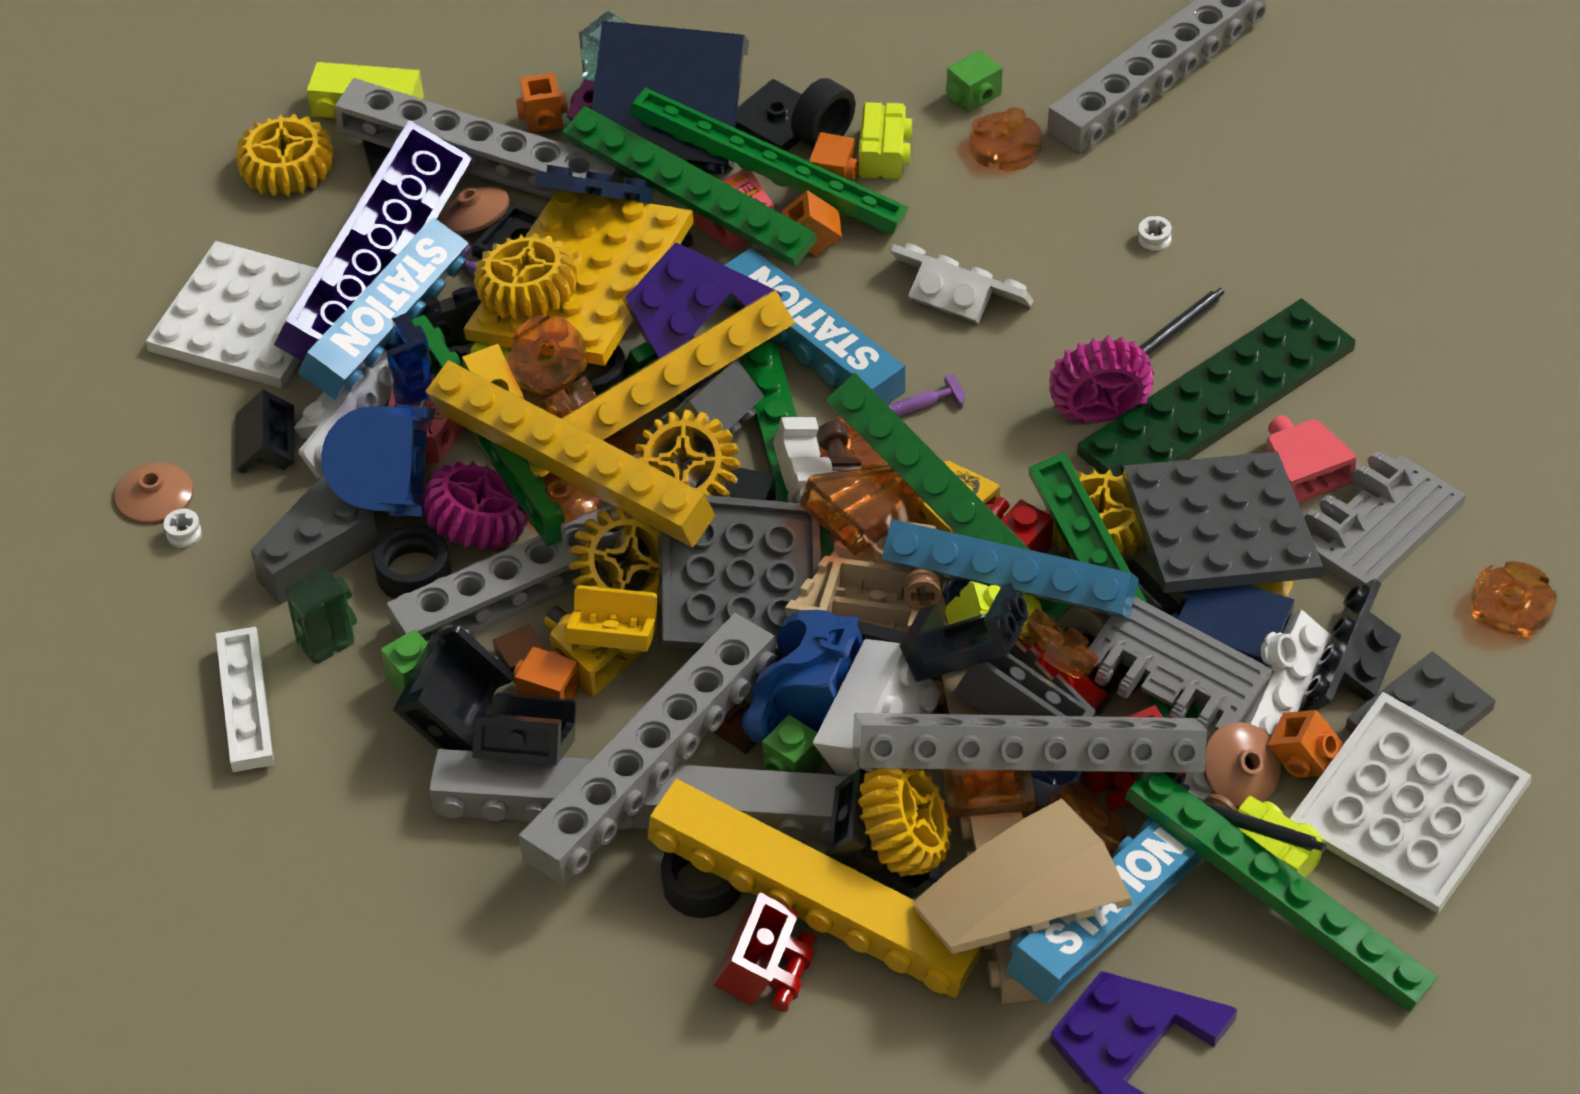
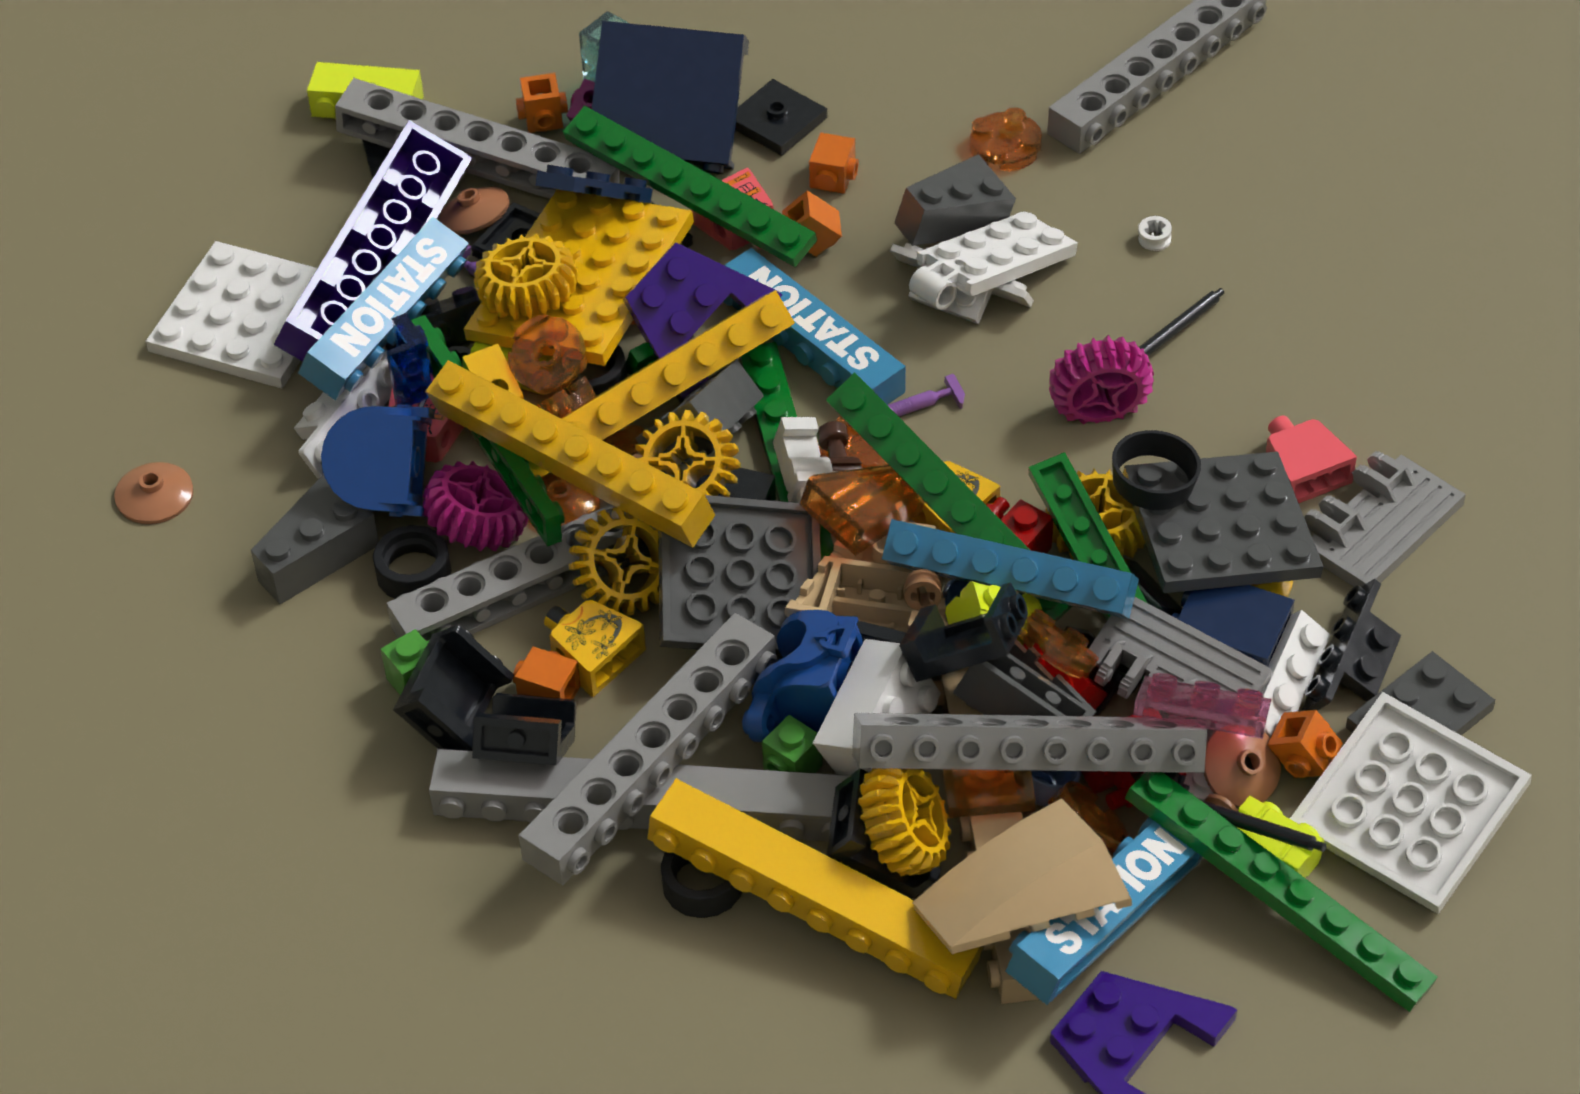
(181, 518): white bush -> none
(244, 699): white plate -> none
(264, 431): black panel -> none
(284, 155): yellow gear -> none
(321, 614): clear green brick -> none
(516, 645): reddish brown tile -> none
(612, 619): yellow bracket -> none
(732, 730): reddish brown tile -> none
(756, 952): red brick -> none
(767, 160): green plate -> none
(818, 98): black tyre -> none
(883, 140): neon yellow brick -> none
(953, 203): none -> dark grey wedge
(974, 81): bright green brick -> none
(988, 258): none -> white hinge
(1161, 445): none -> black tyre
(1203, 705): none -> clear pink plate
(1220, 392): dark green plate -> none
(1279, 651): white plate -> none
(1510, 617): clear orange plate -> none

